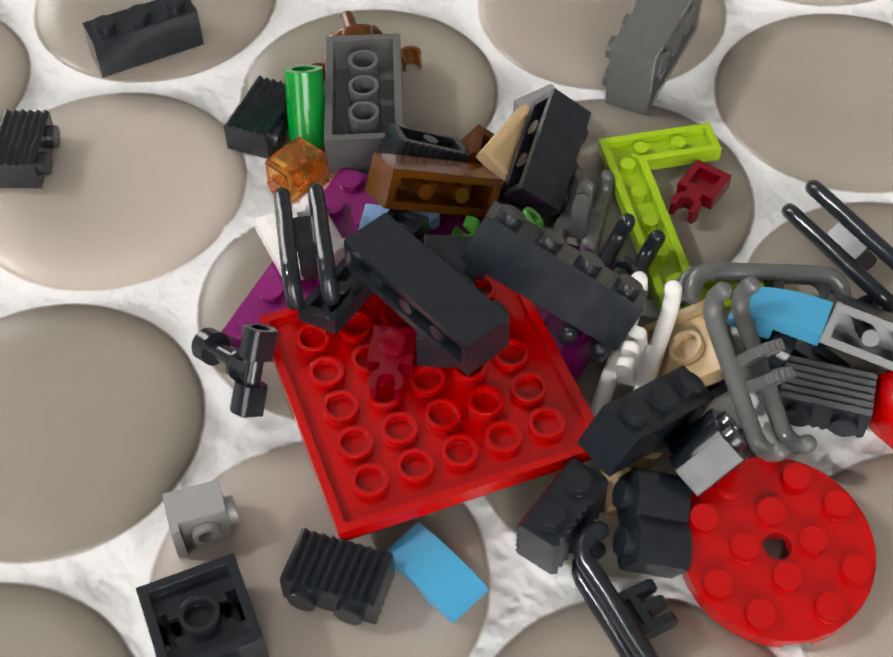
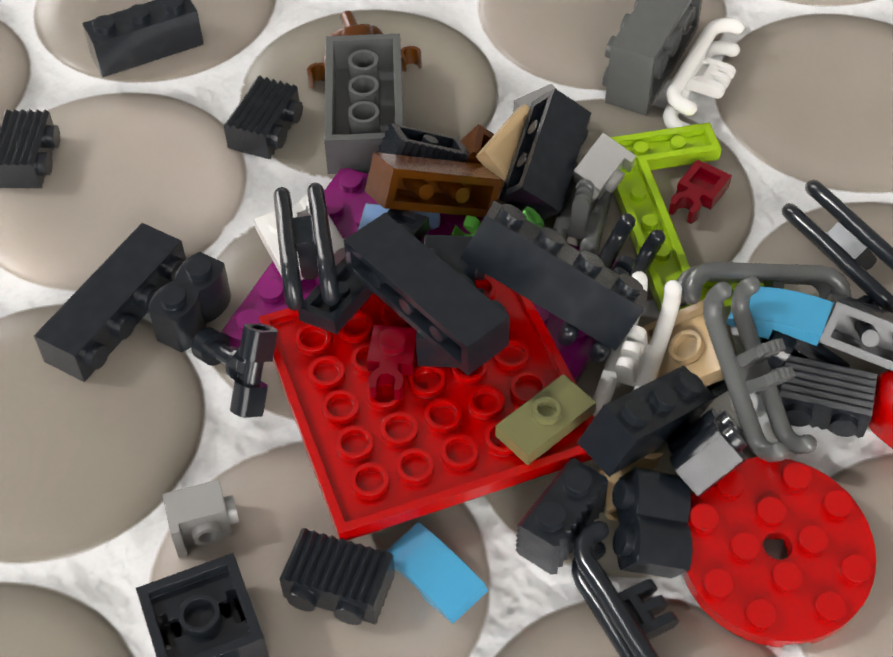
(110, 302): none -> black brick
(190, 301): none -> black brick
(296, 168): clear orange brick -> none
(305, 103): green brick -> none
(545, 419): none -> olive plate
(604, 165): none -> light grey brick
(701, 72): none -> white piece

